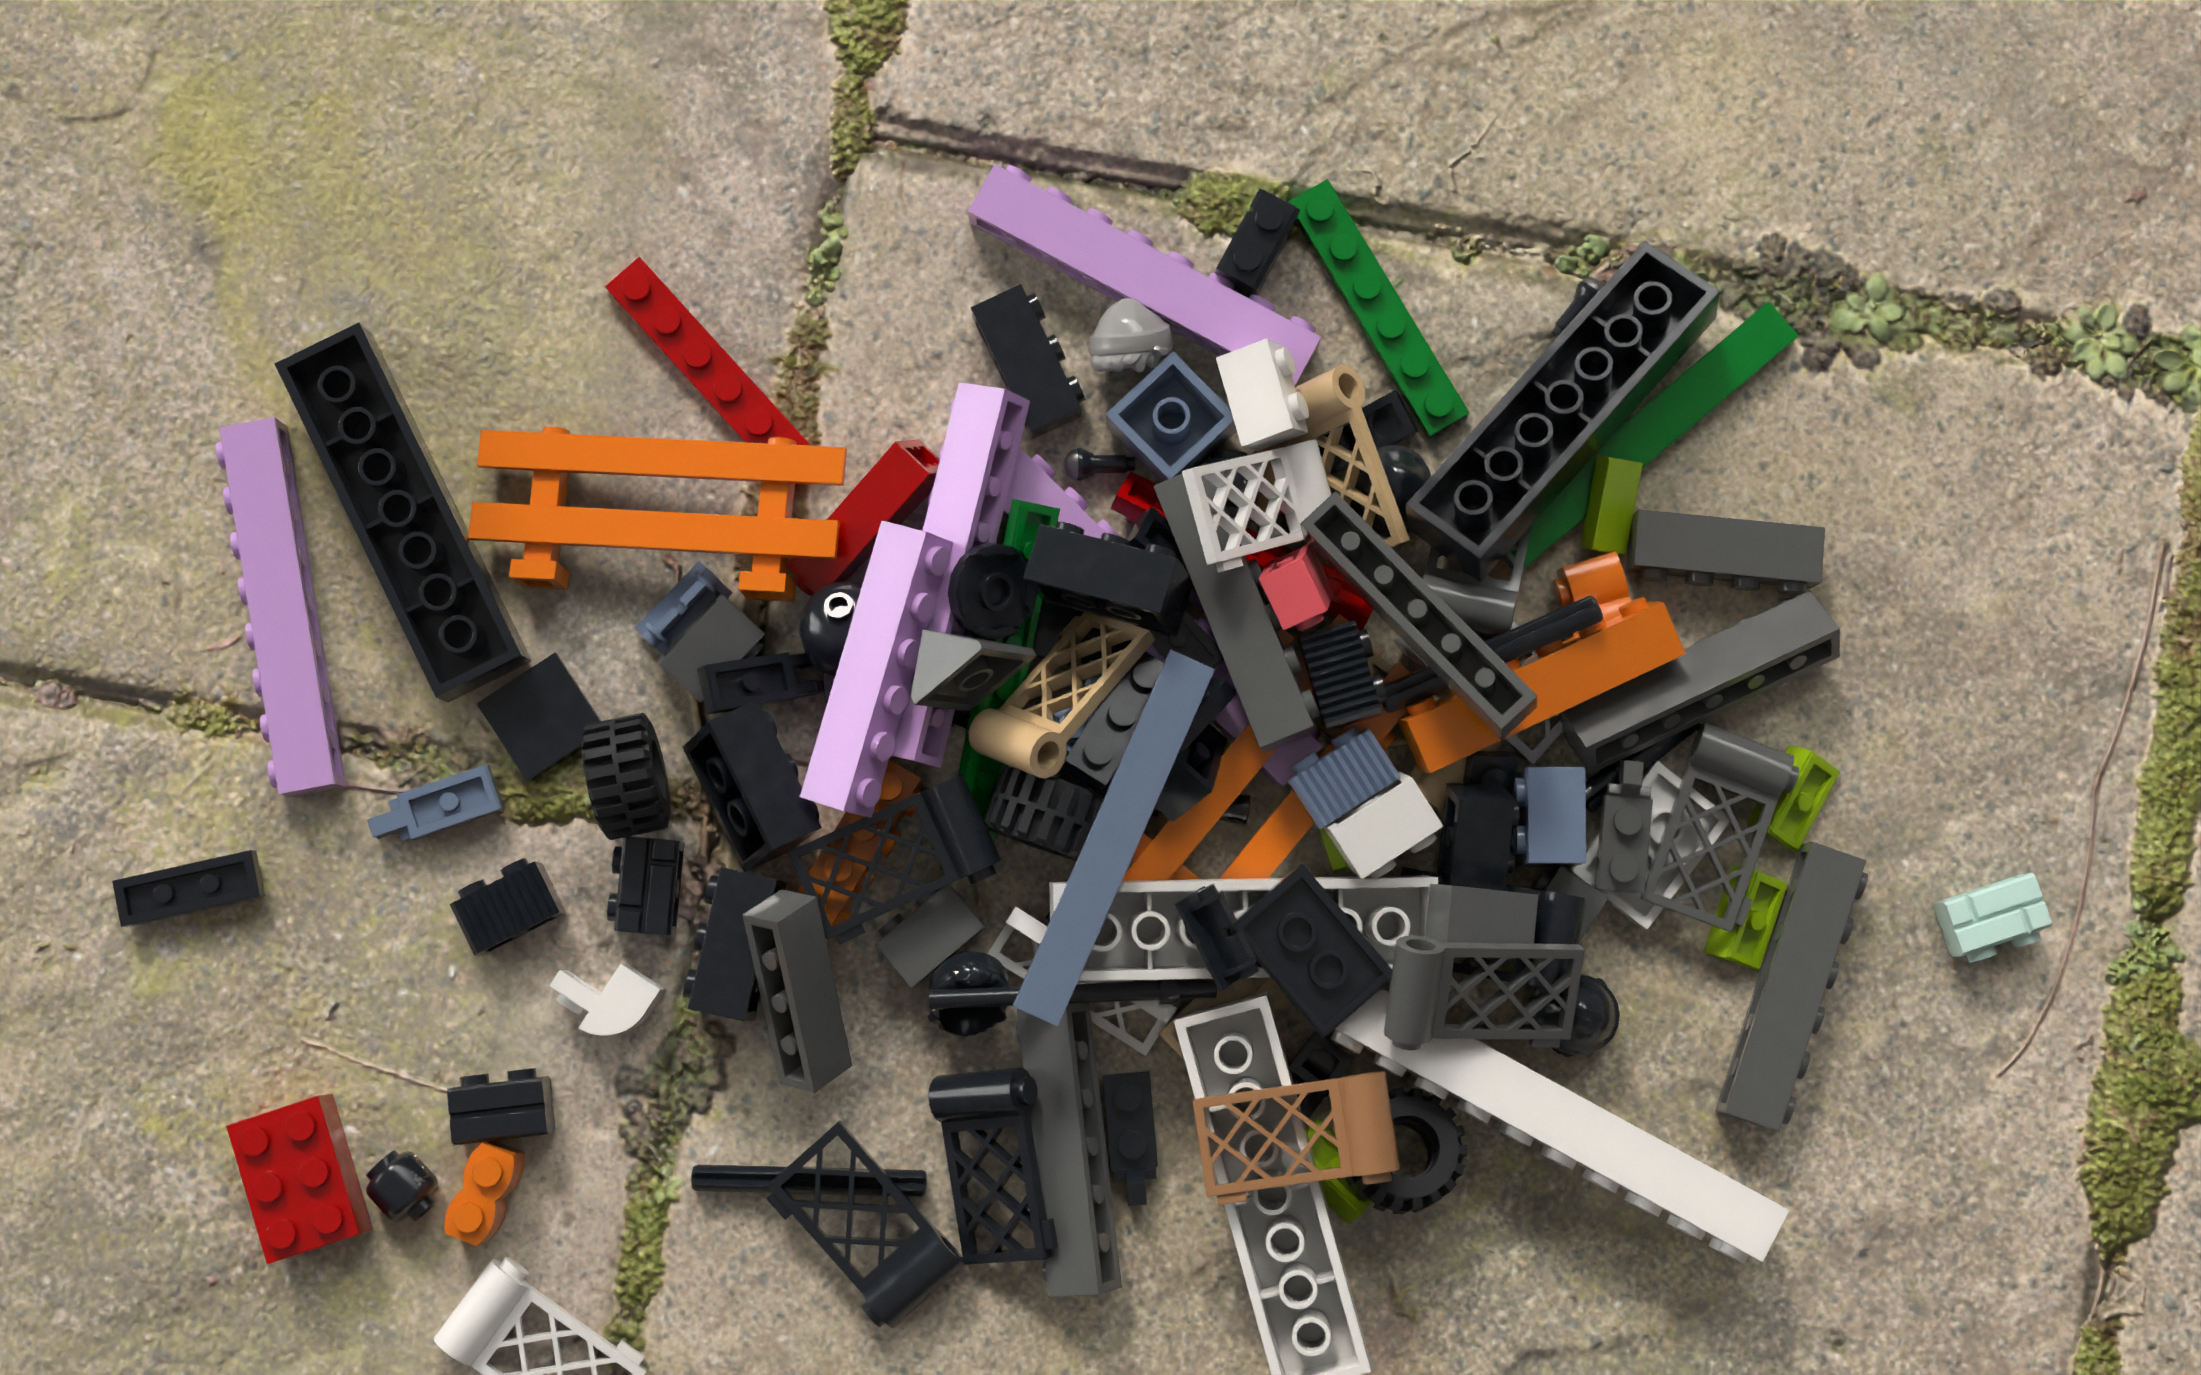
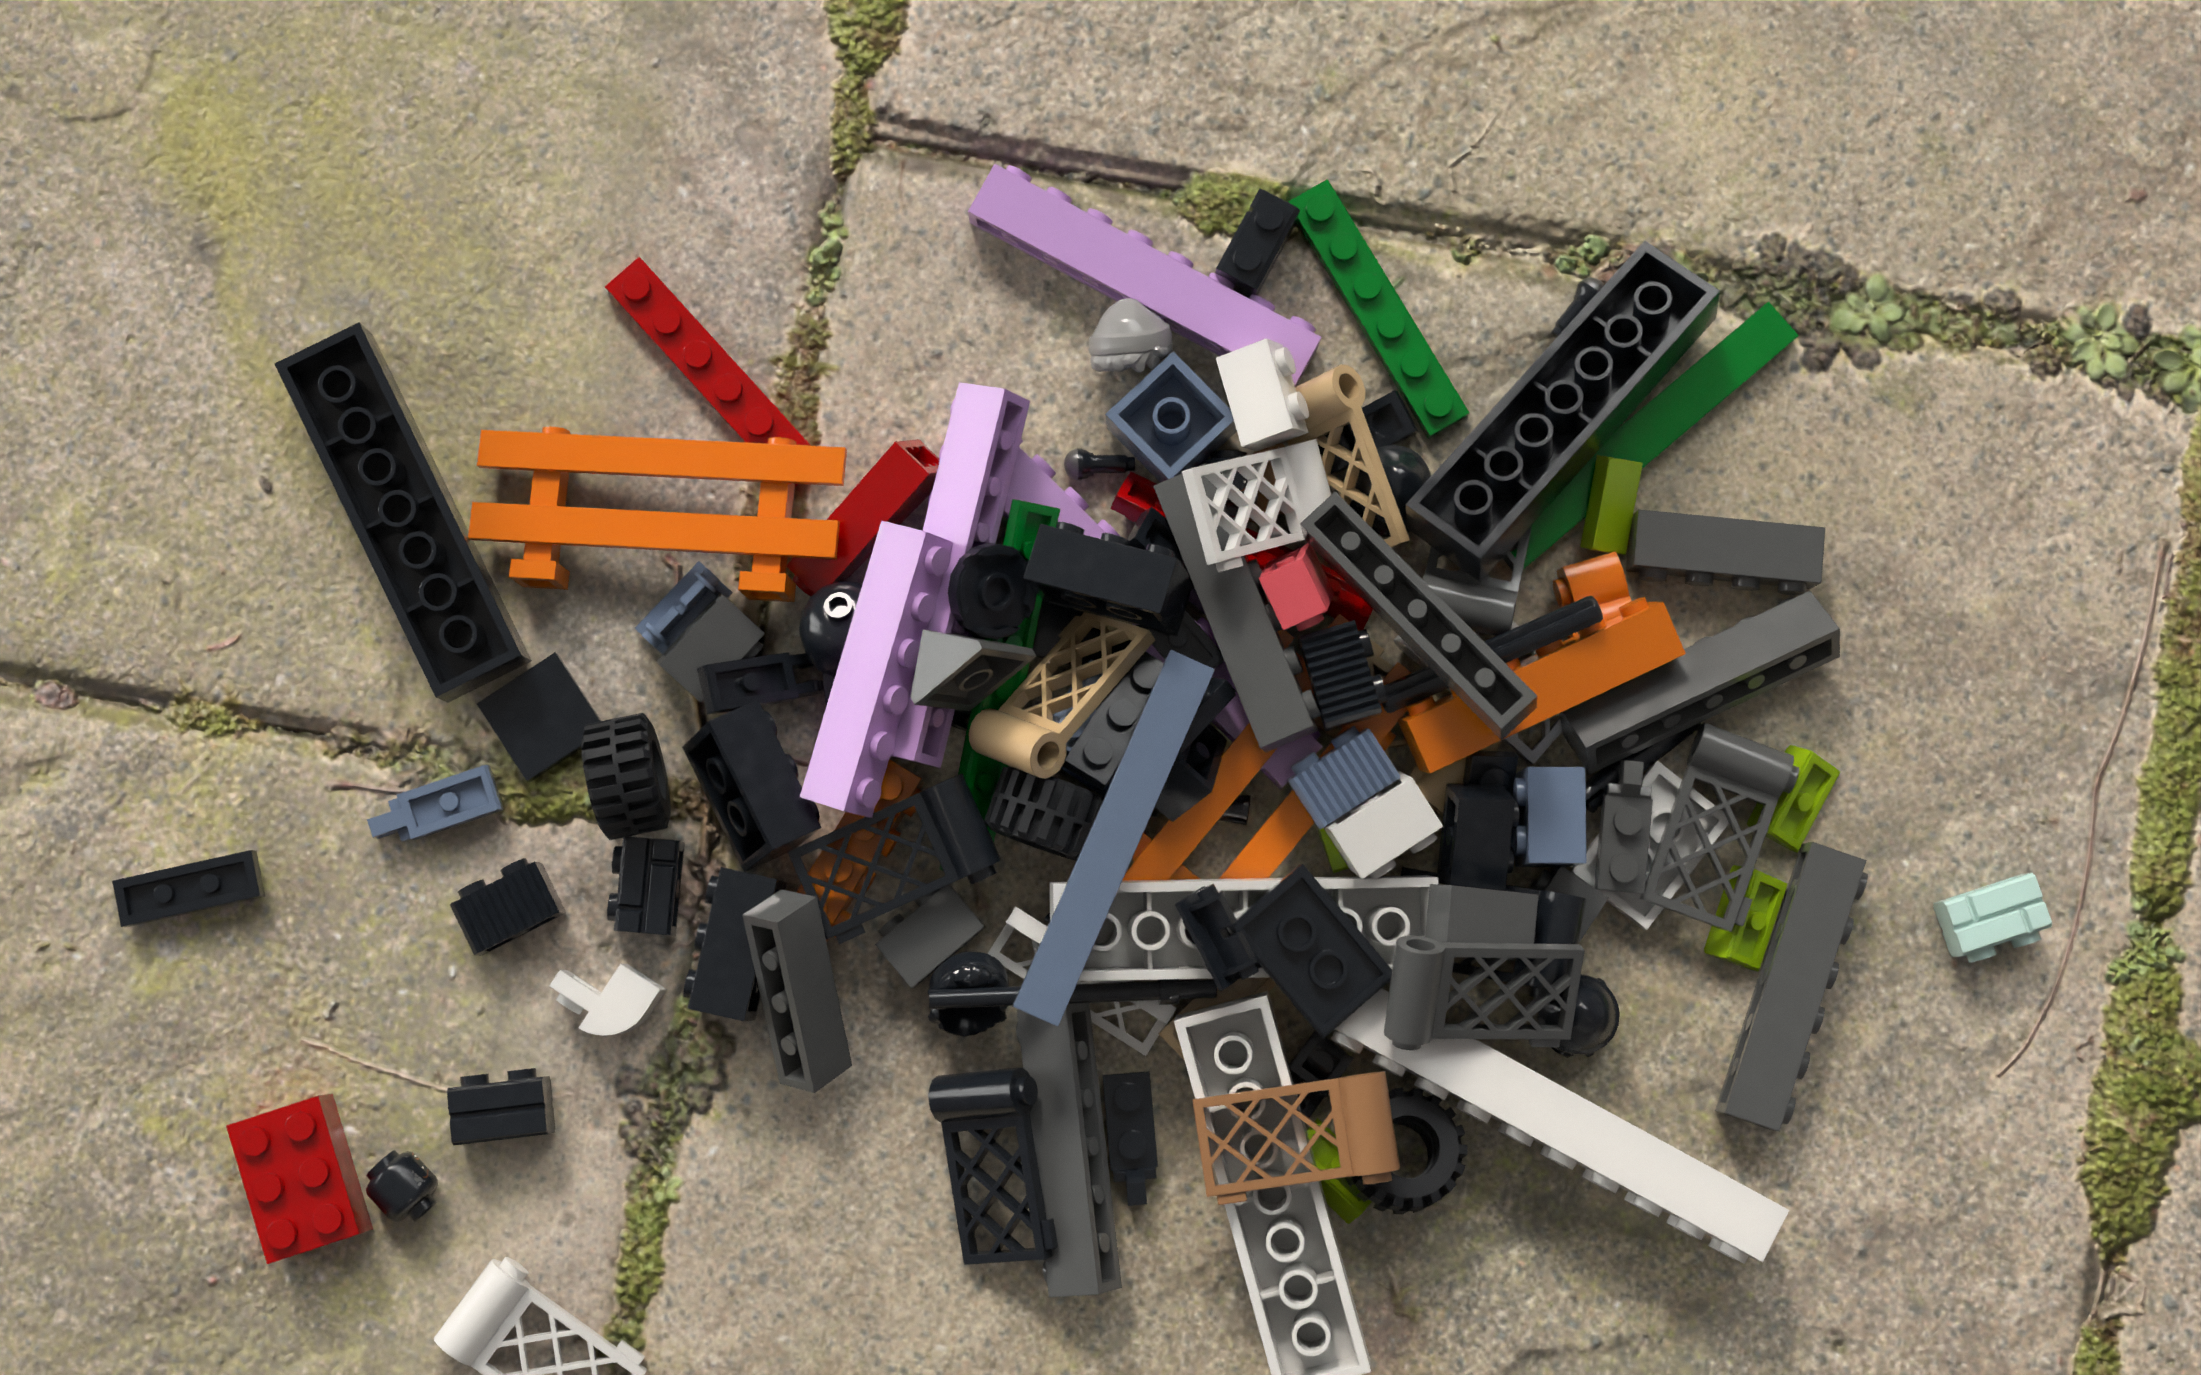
(281, 608): lavender brick -> none
(482, 1203): orange brick -> none
(756, 1178): black axle -> none
(906, 1274): black piece -> none
(1028, 359): black brick -> none

